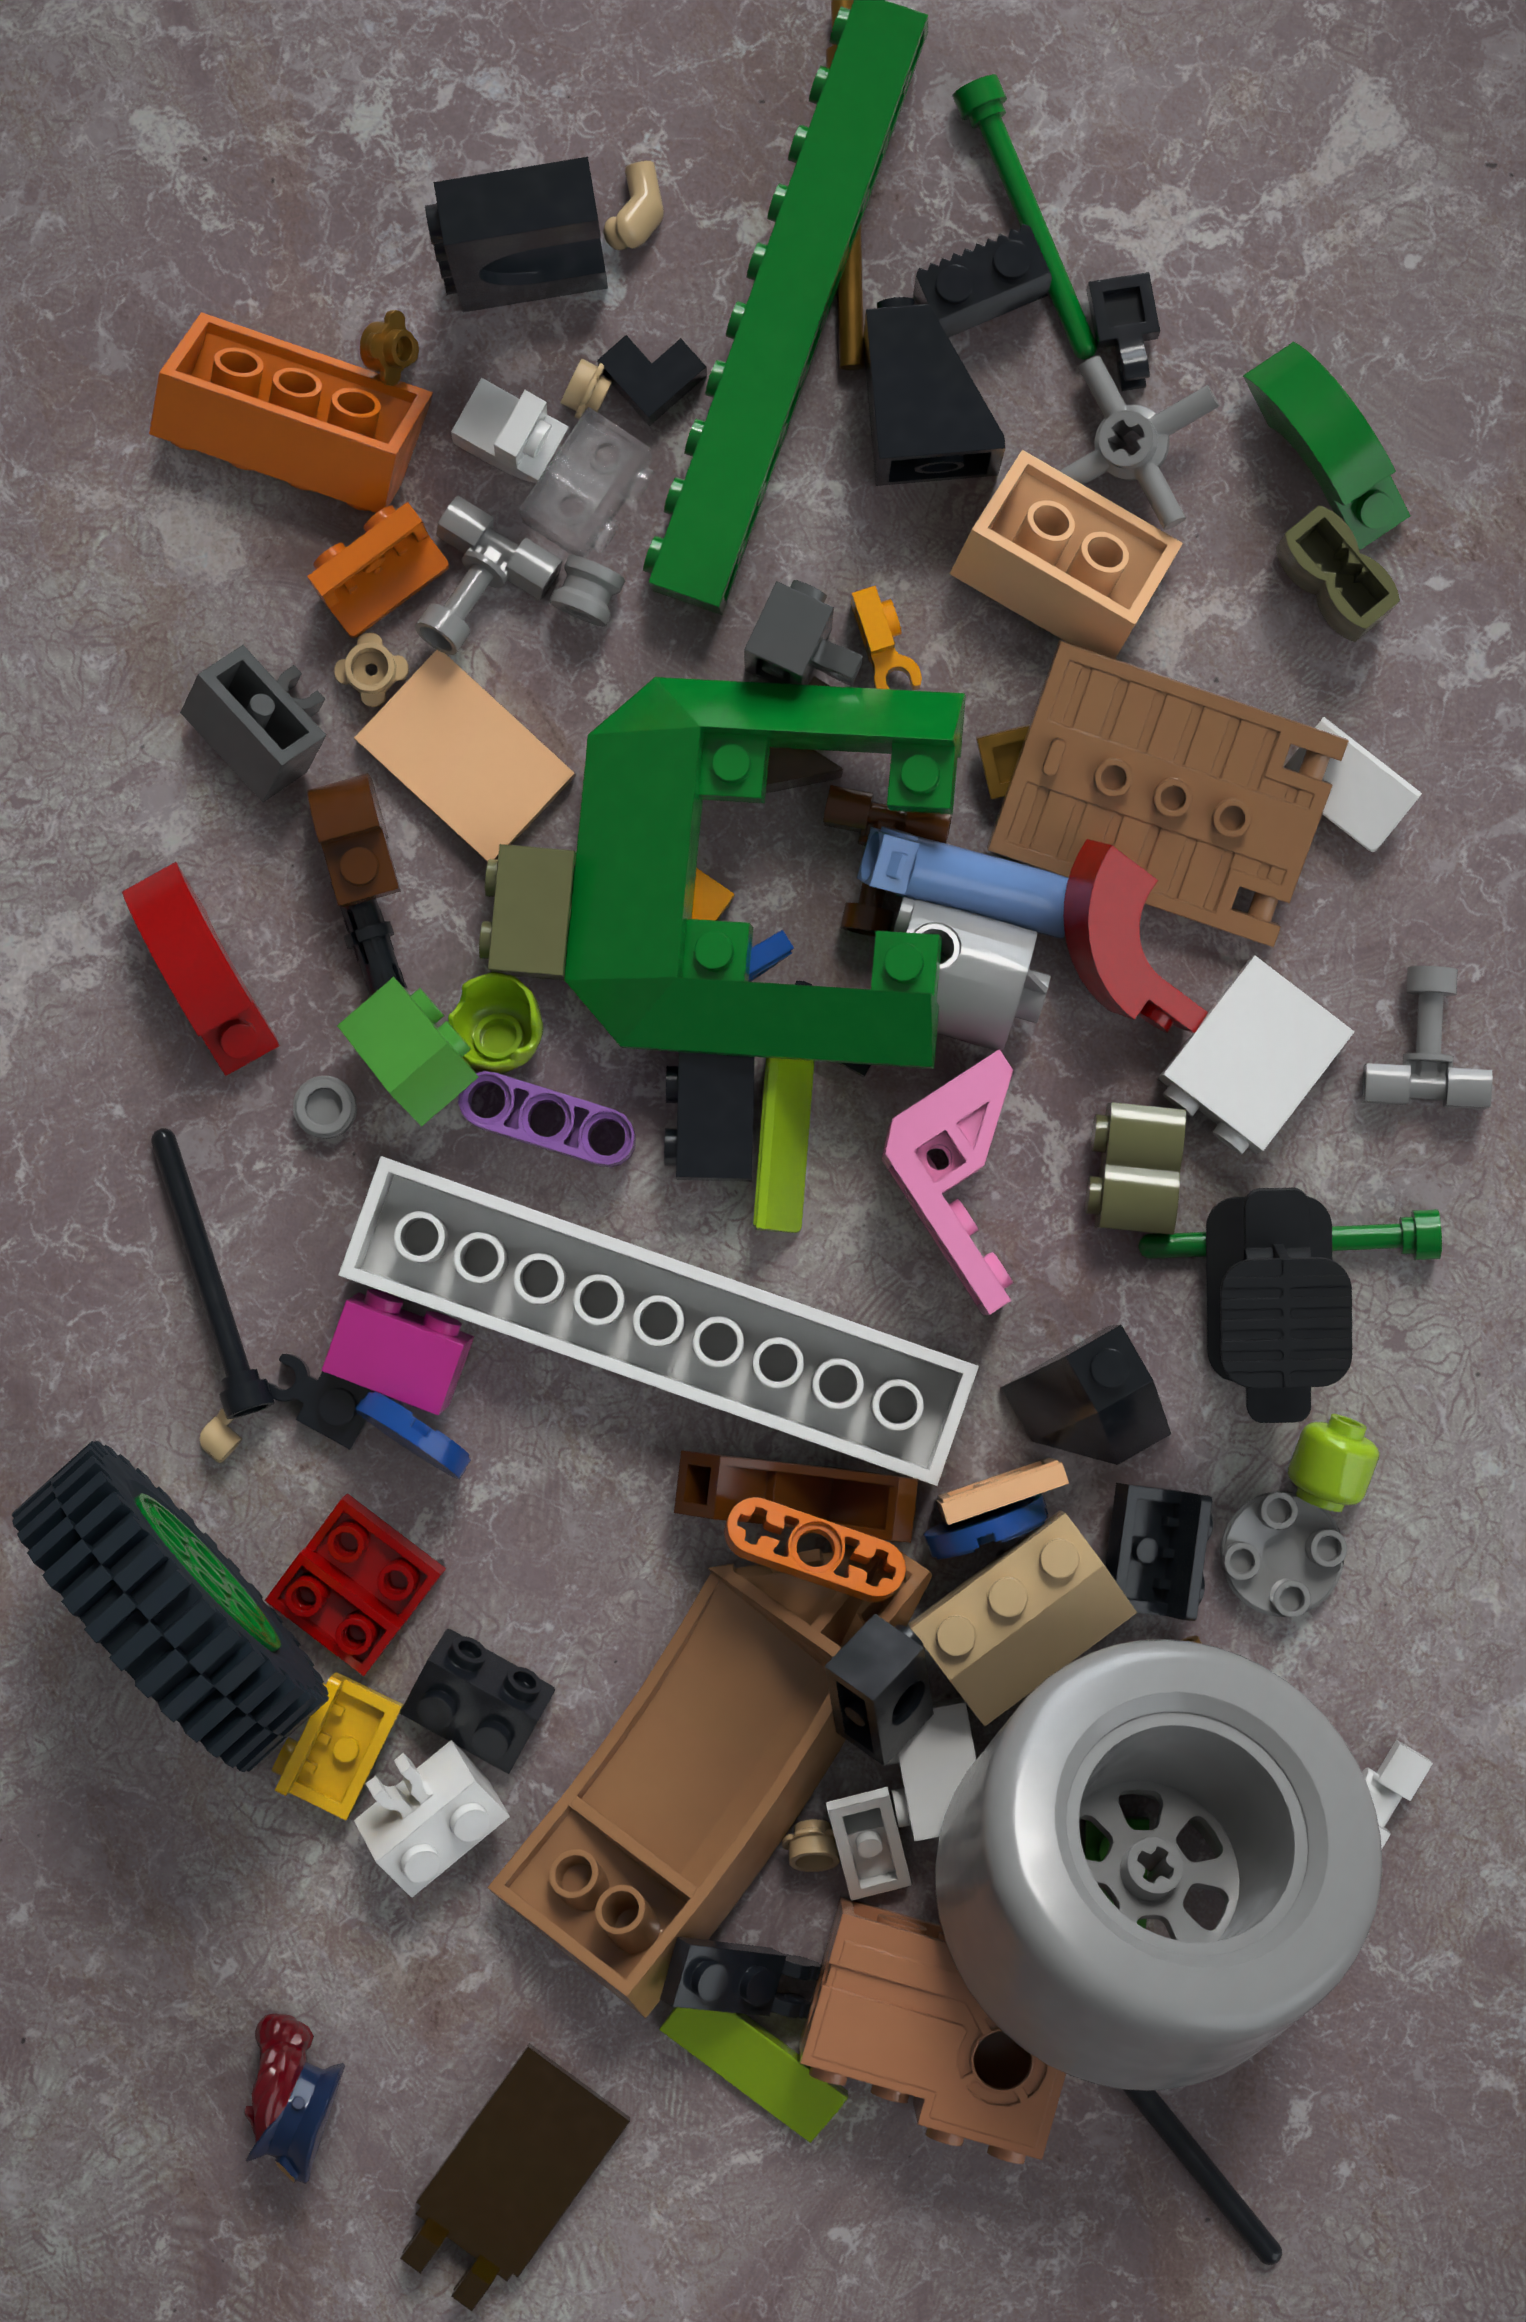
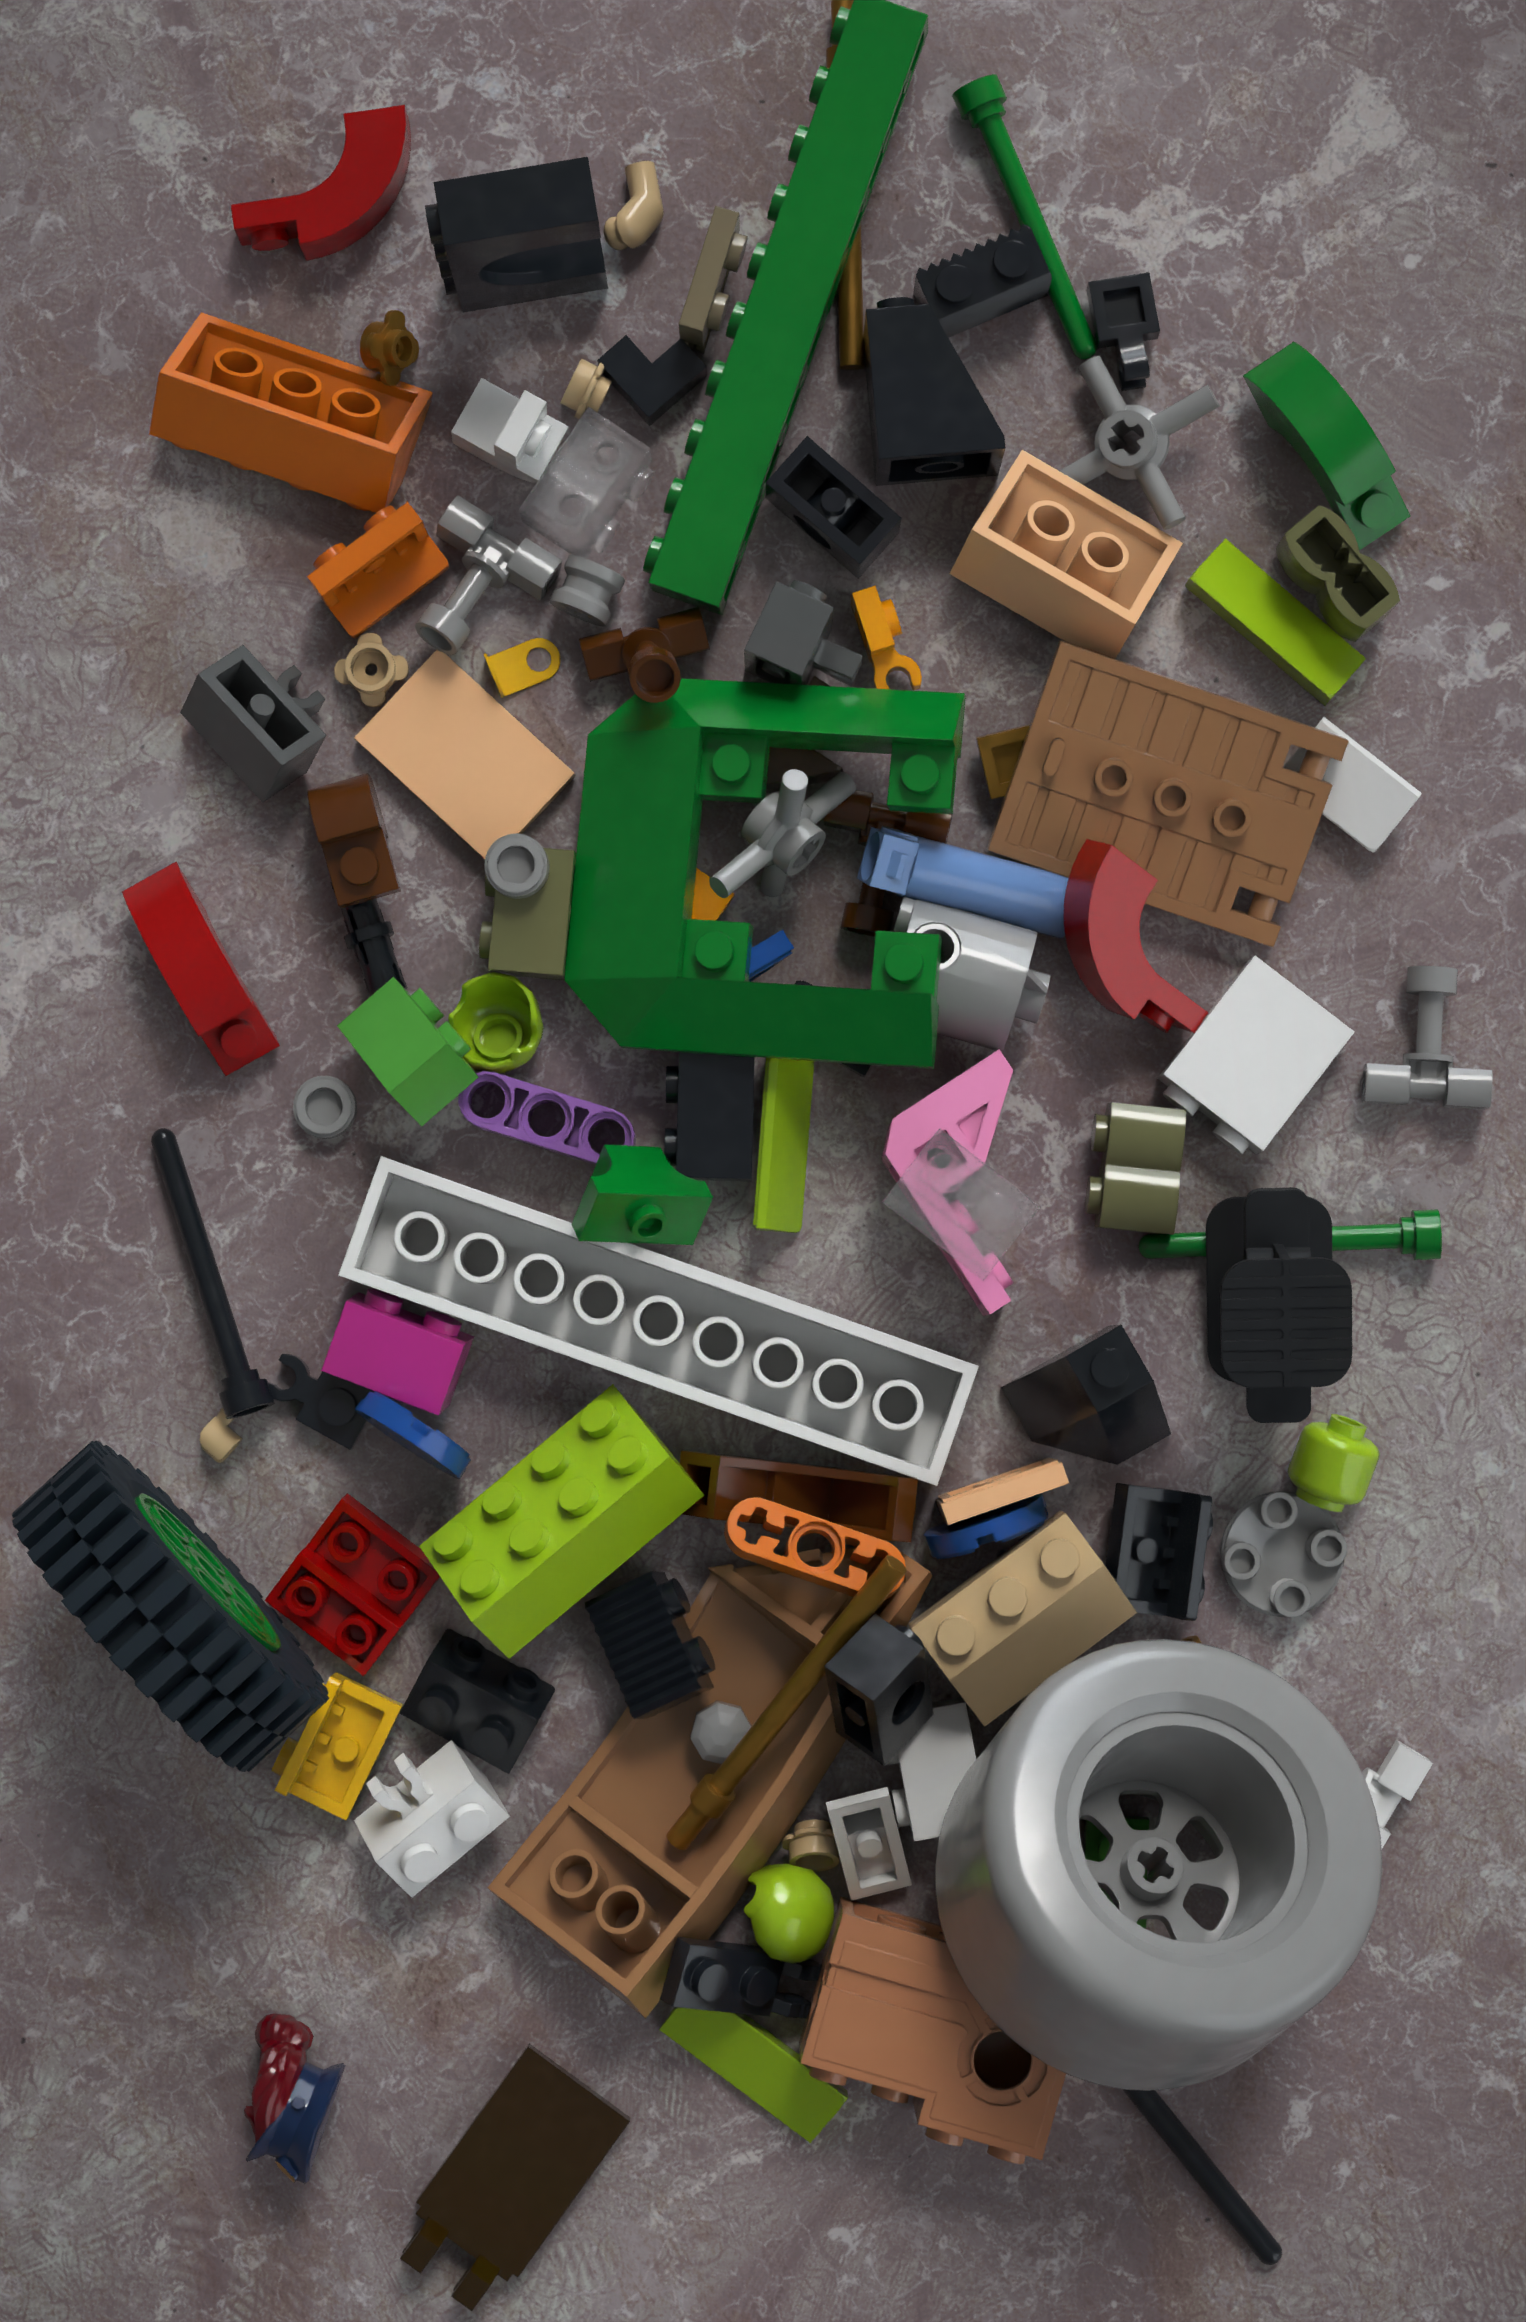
(347, 201): none -> red arch
(511, 667): none -> yellow piece
(517, 866): none -> light grey tile
(560, 1521): none -> lime brick
(640, 1199): none -> green brick
(647, 653): none -> reddish brown bar
(651, 1644): none -> black brick
(705, 300): none -> dark tan plate
(716, 1791): none -> pearl gold bar
(718, 1730): none -> light grey tile
(783, 834): none -> light grey bar
(790, 1912): none -> lime hair
(832, 507): none -> black brick
(961, 1204): none -> clear plate
(1274, 622): none -> lime slope

